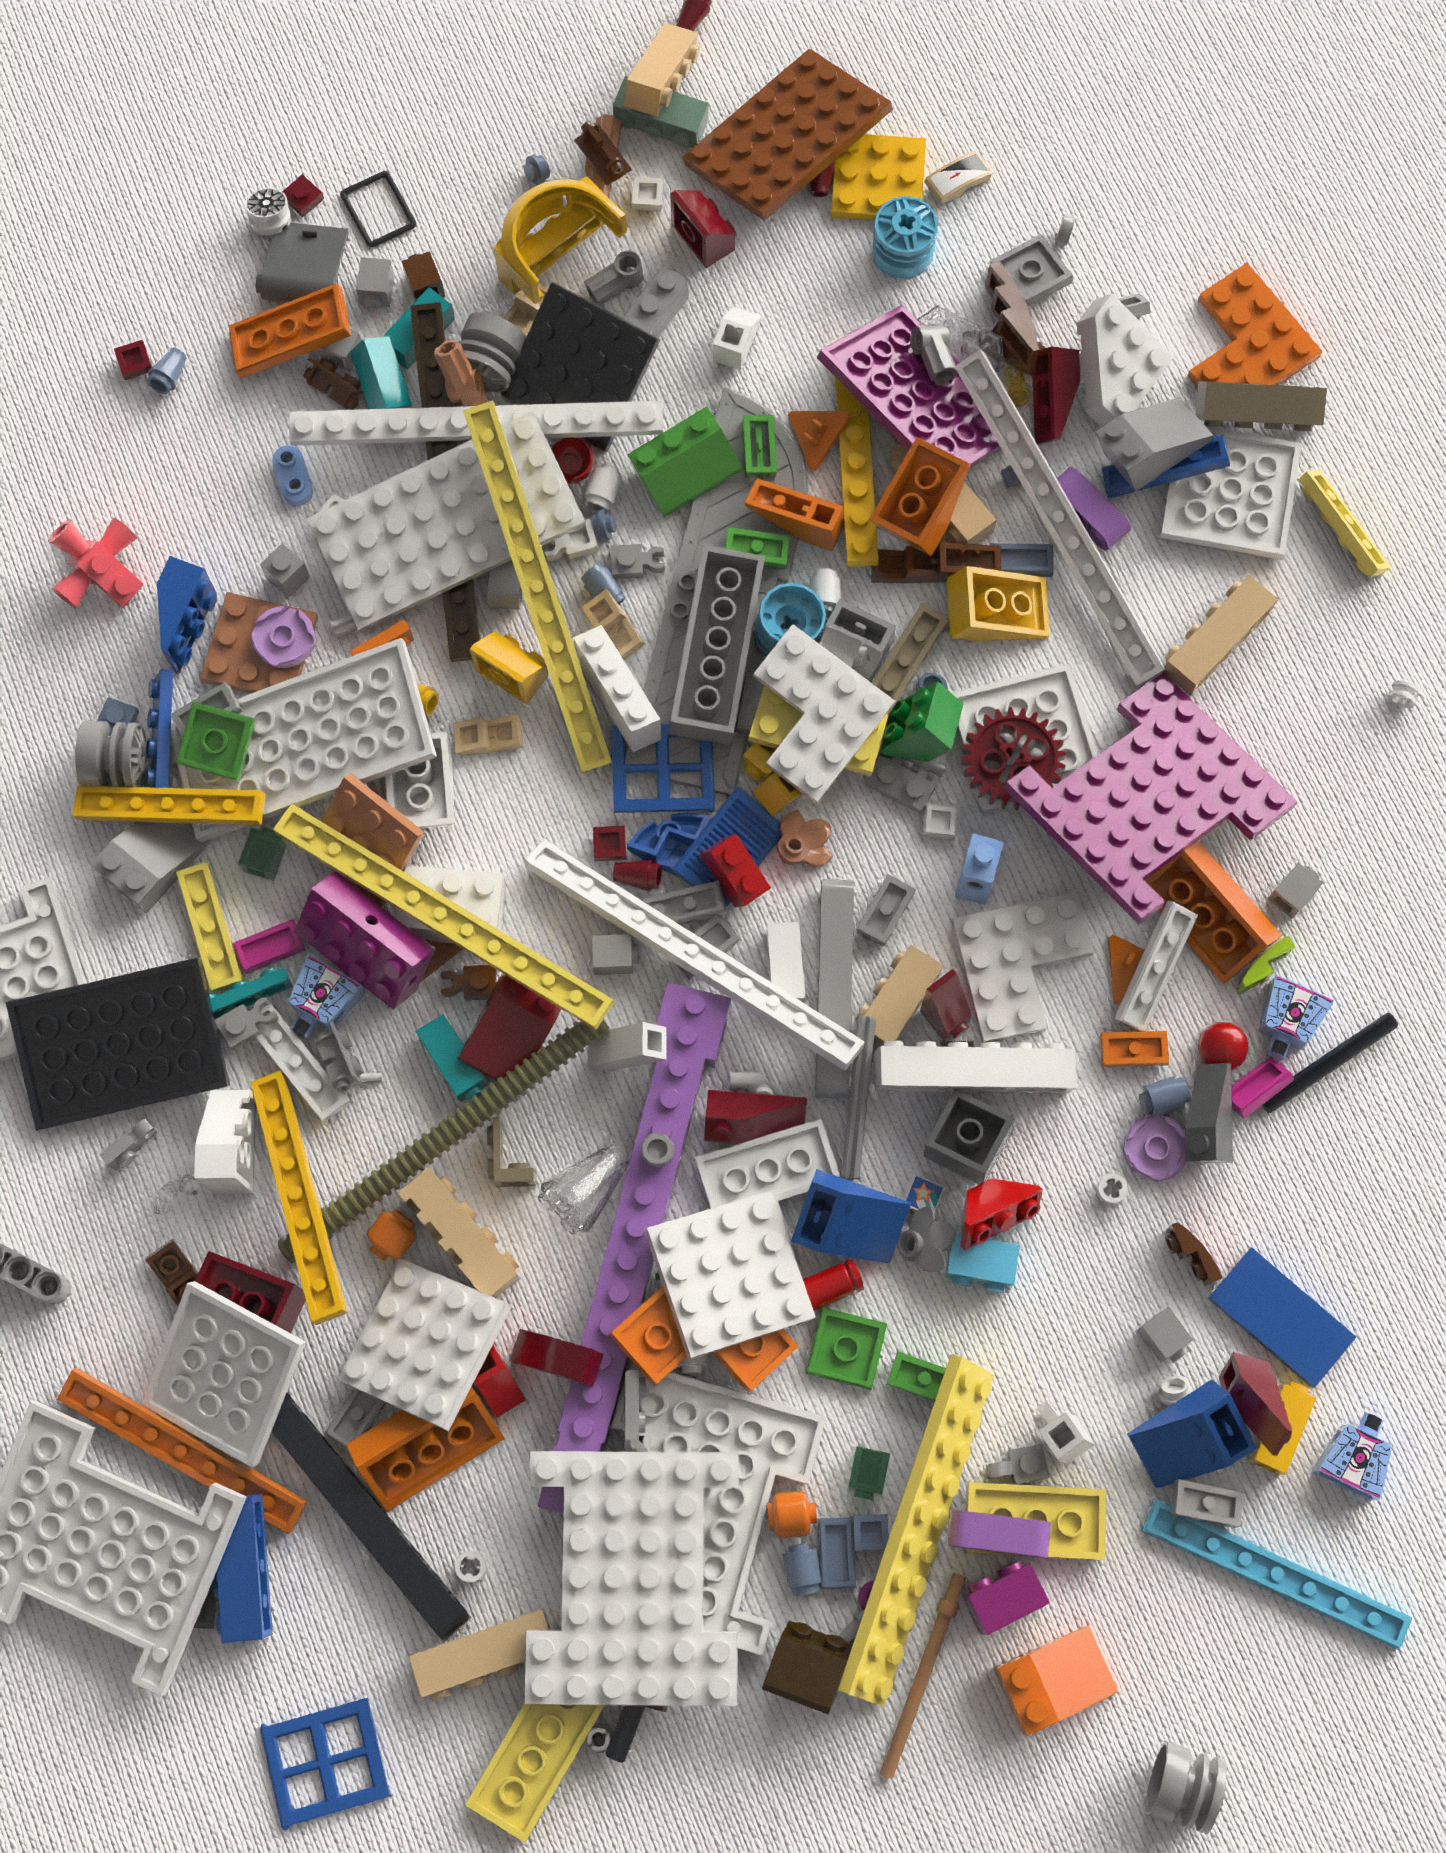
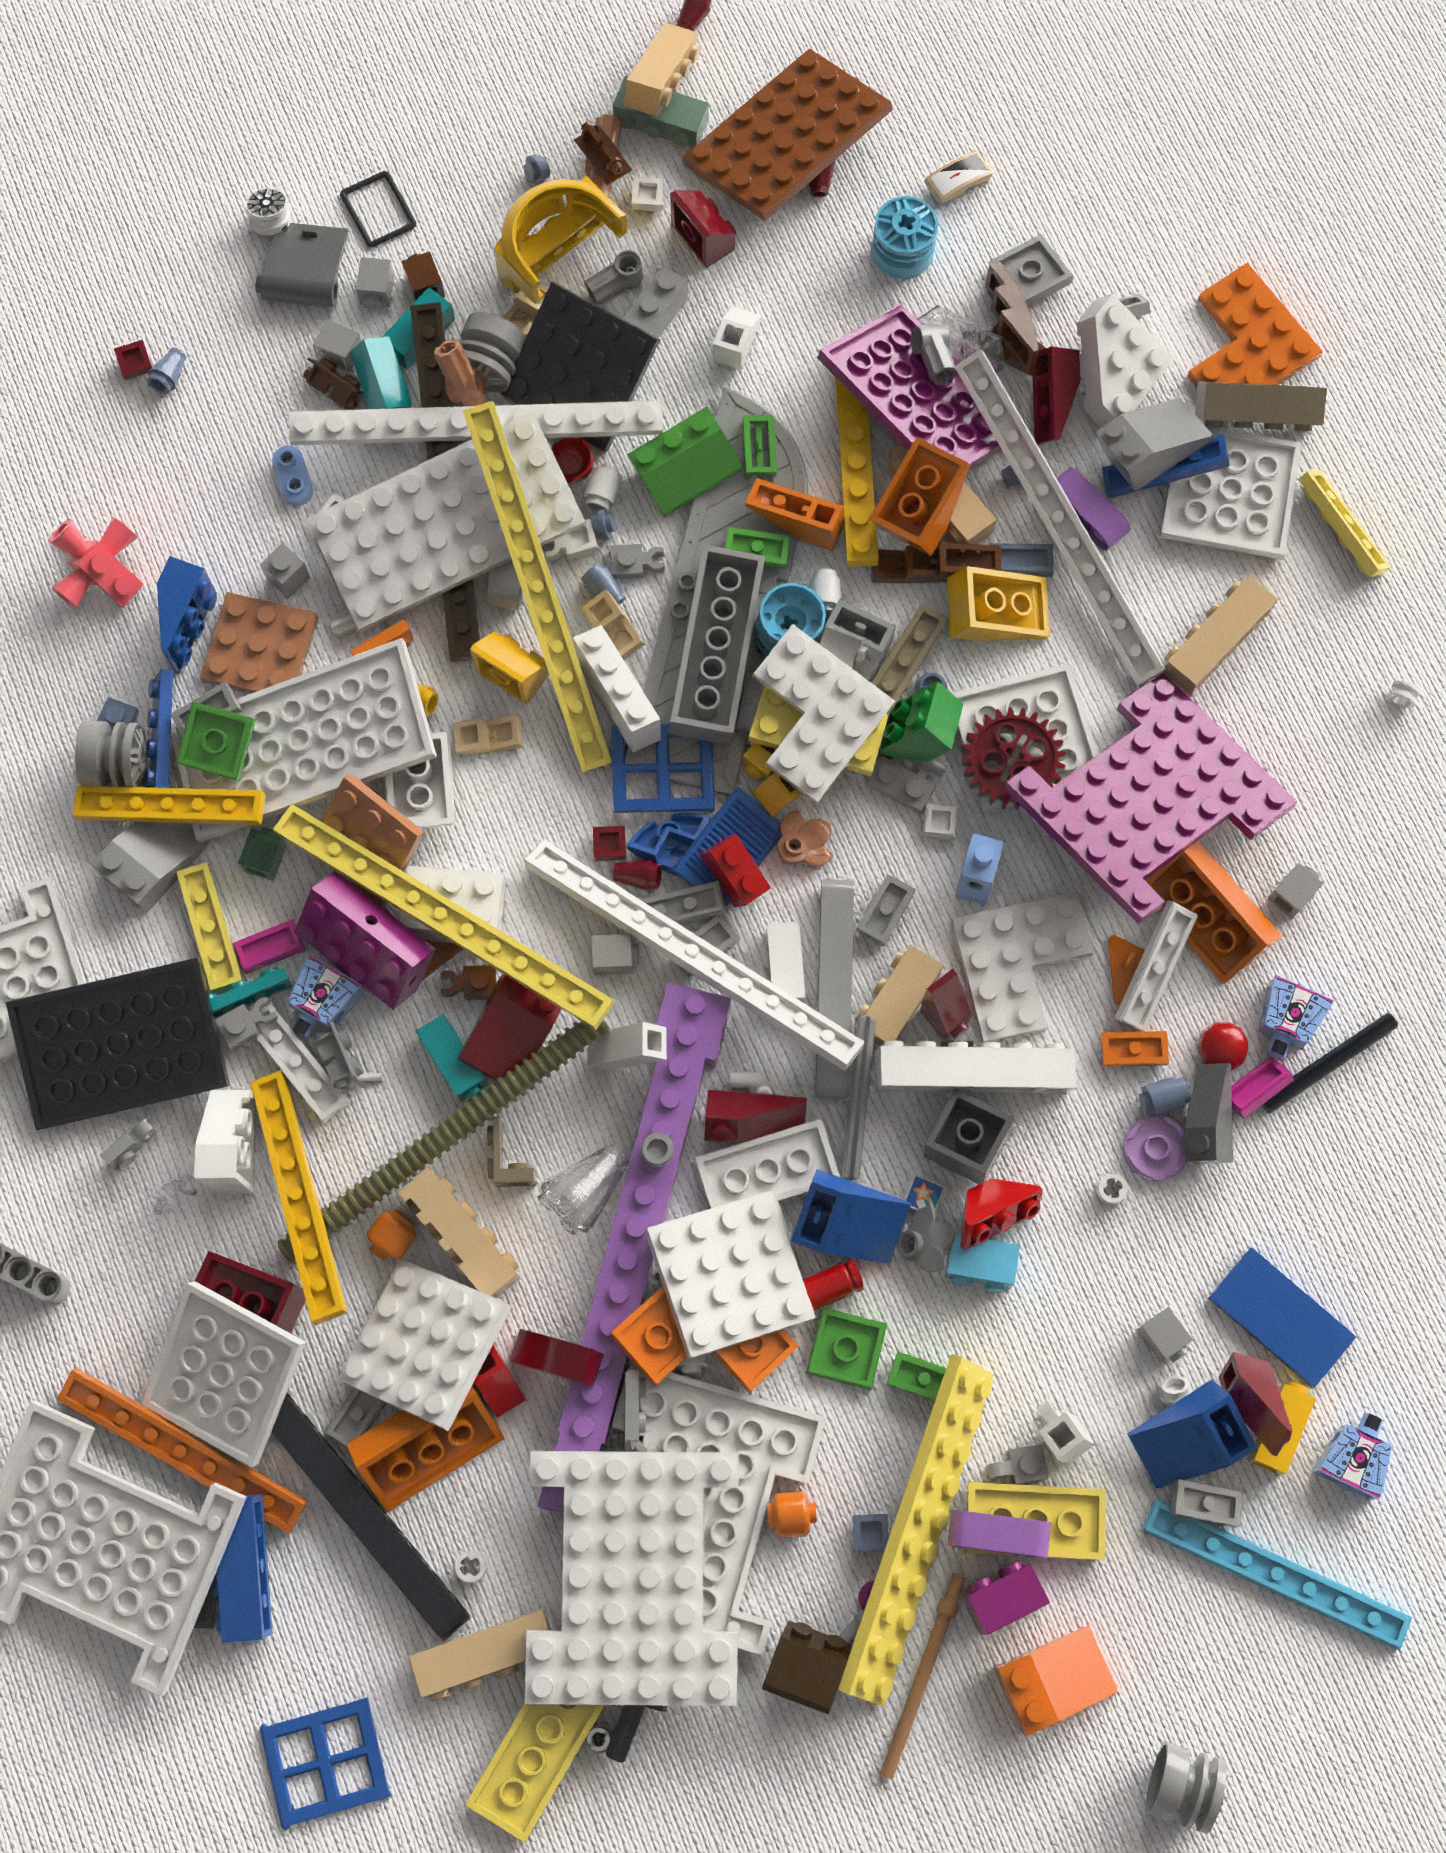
(172, 1269): reddish brown slope -> none
(283, 637): lavender tile -> none
(289, 330): orange tile -> none
(303, 195): dark red plate -> none
(802, 1569): sand blue brick -> none
(817, 432): orange piece -> none
(836, 1553): sand blue tile -> none
(868, 1473): clear green brick -> none
(876, 172): yellow plate -> none
(1017, 386): clear yellow pin -> none
(1065, 230): light grey tile -> none
(1186, 1244): reddish brown slope -> none
(1260, 969): lime slope -> none

